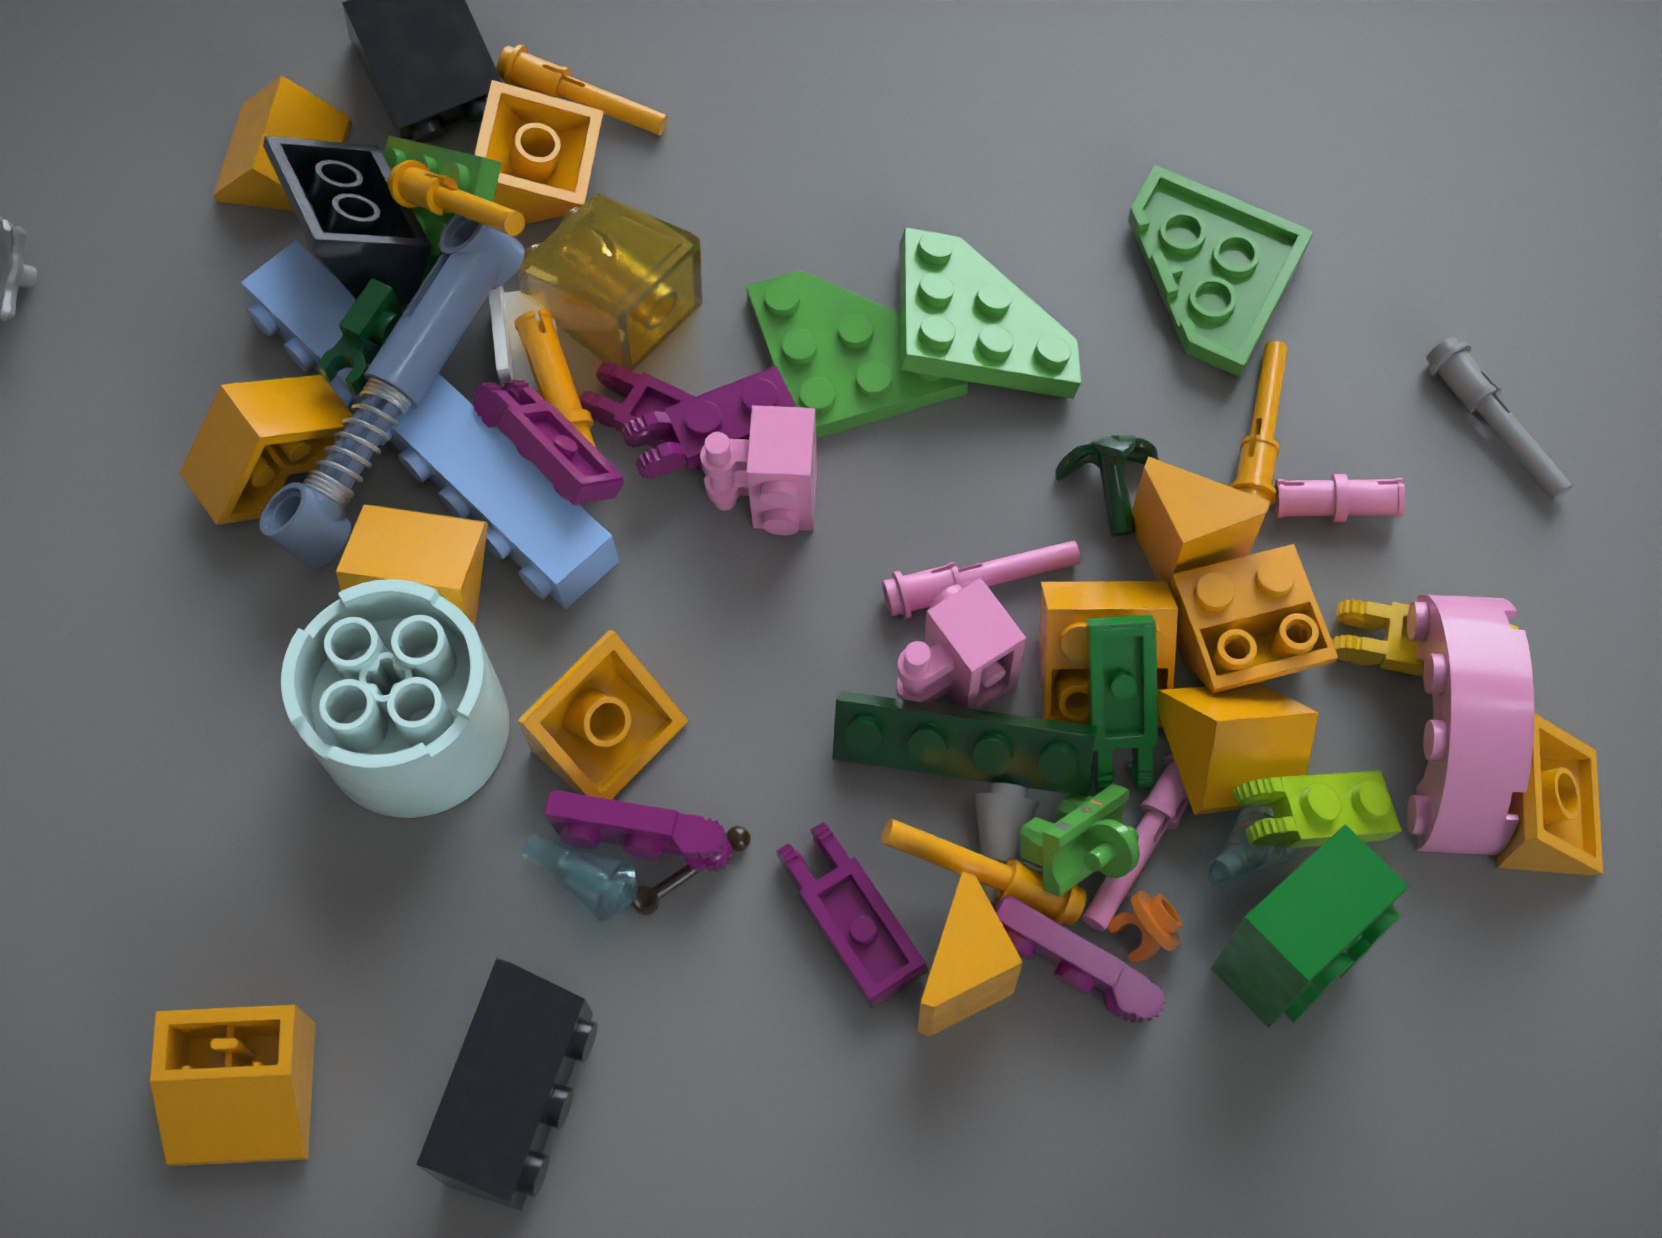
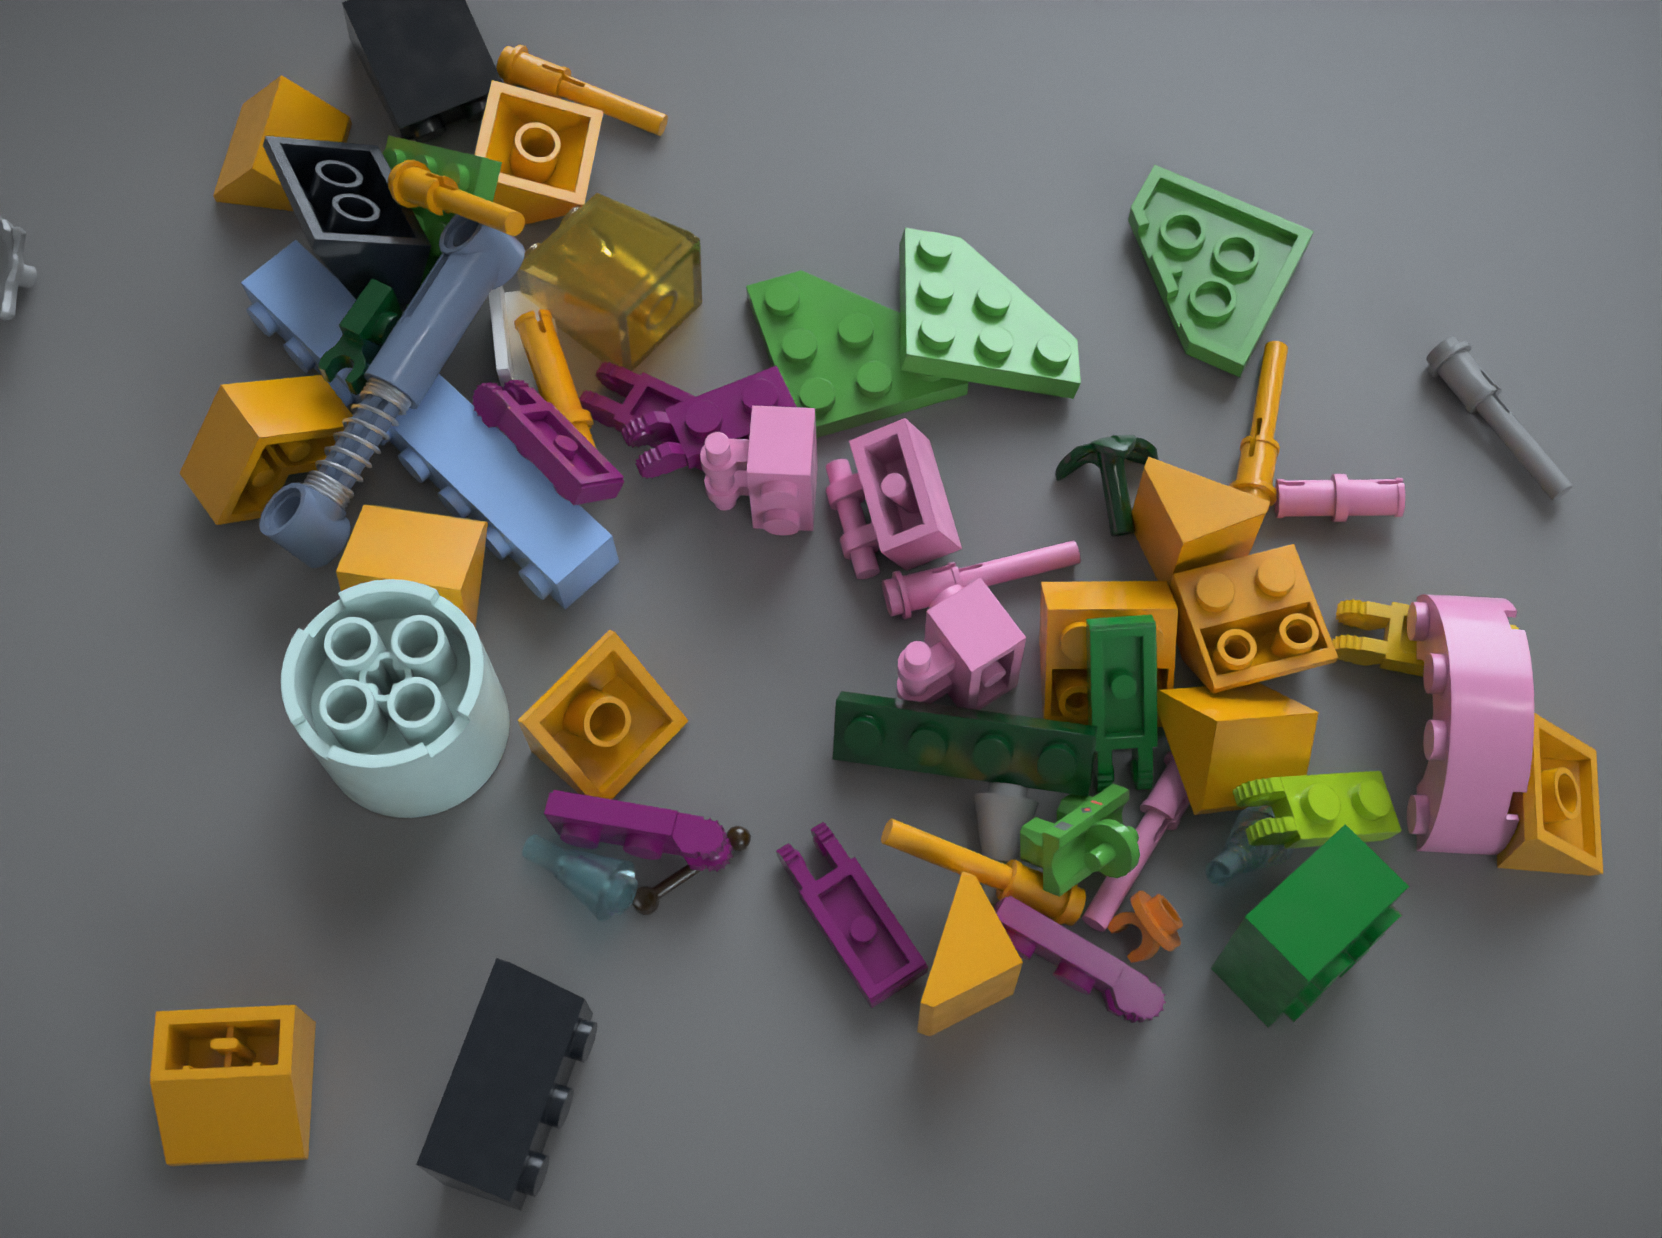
(902, 496): none -> bright pink brick

